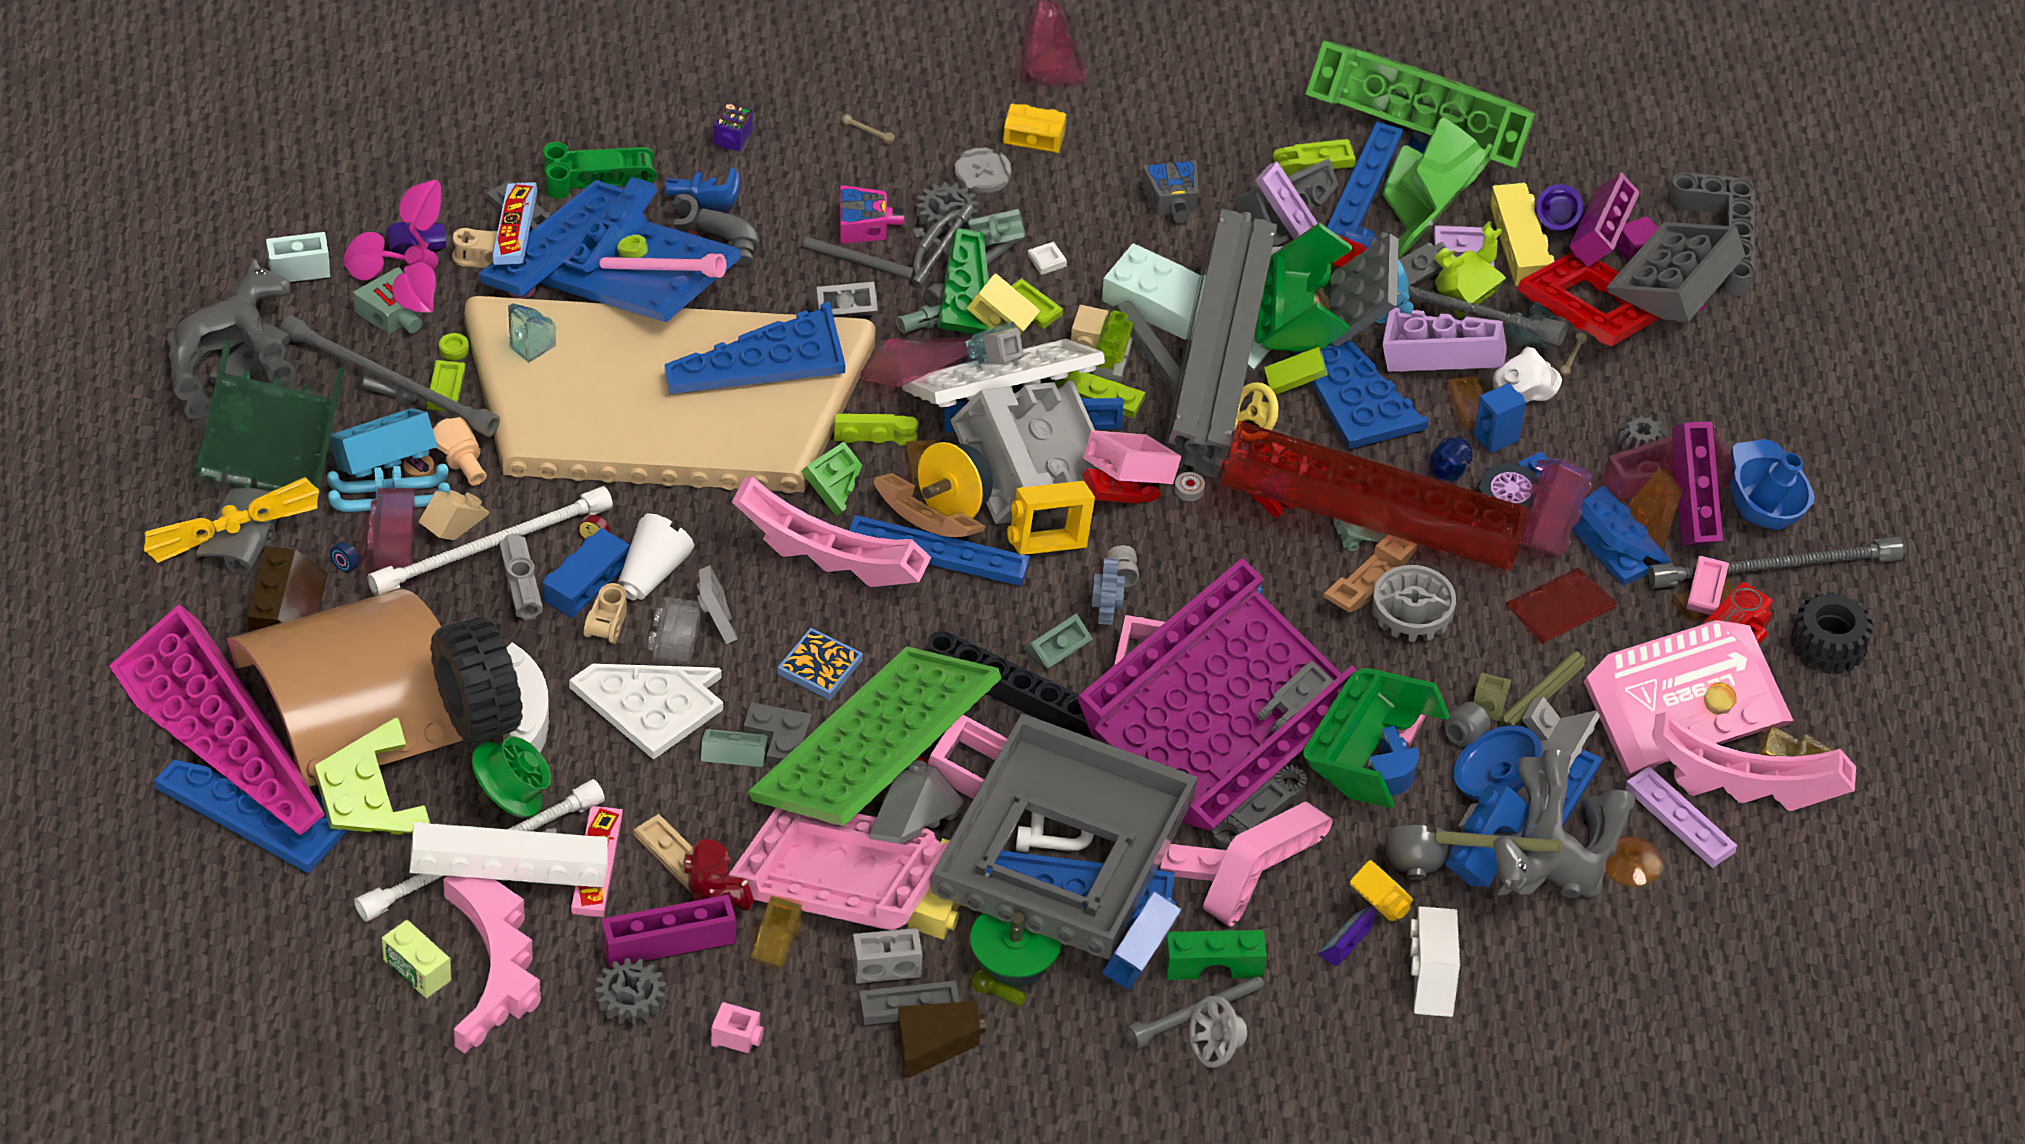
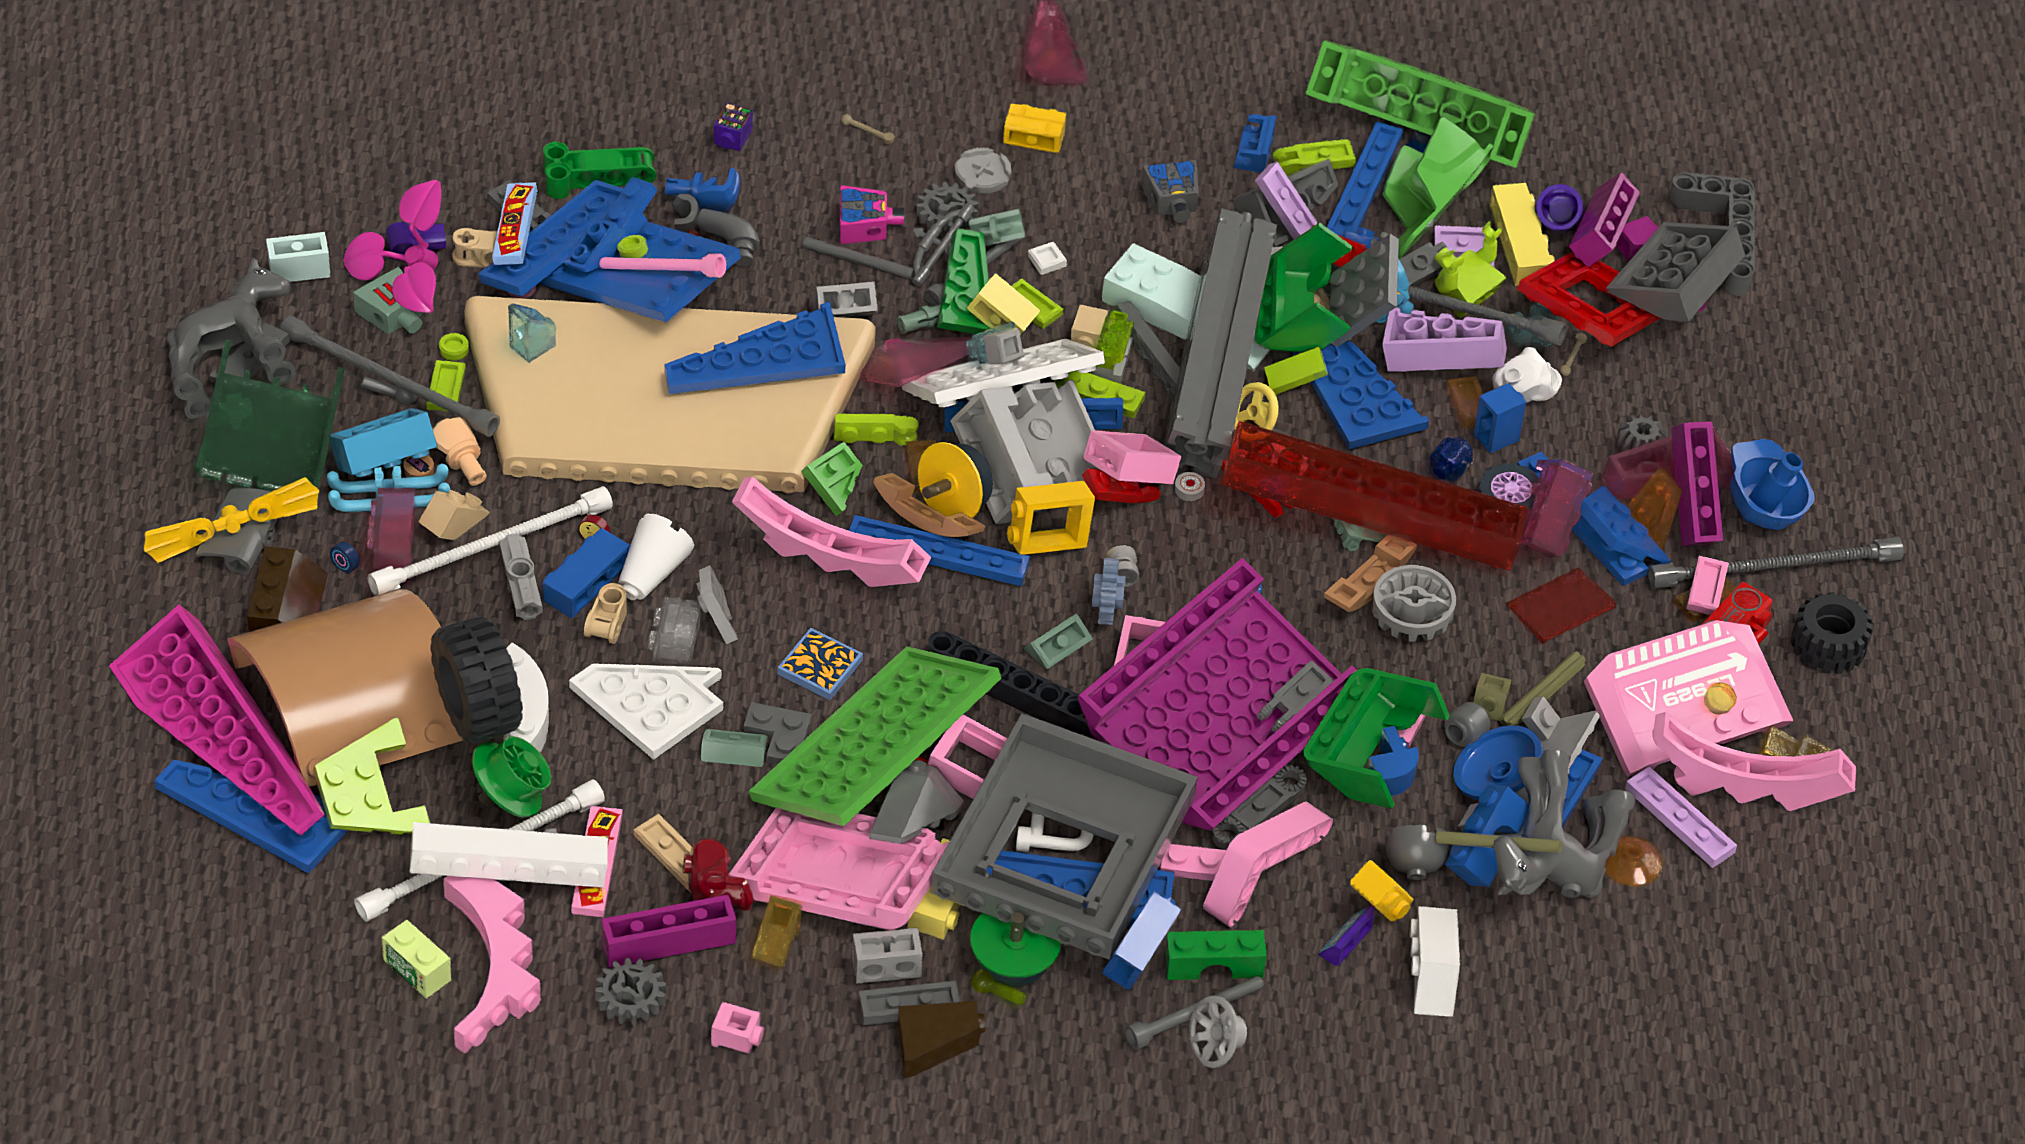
(1256, 143): none -> blue hinge

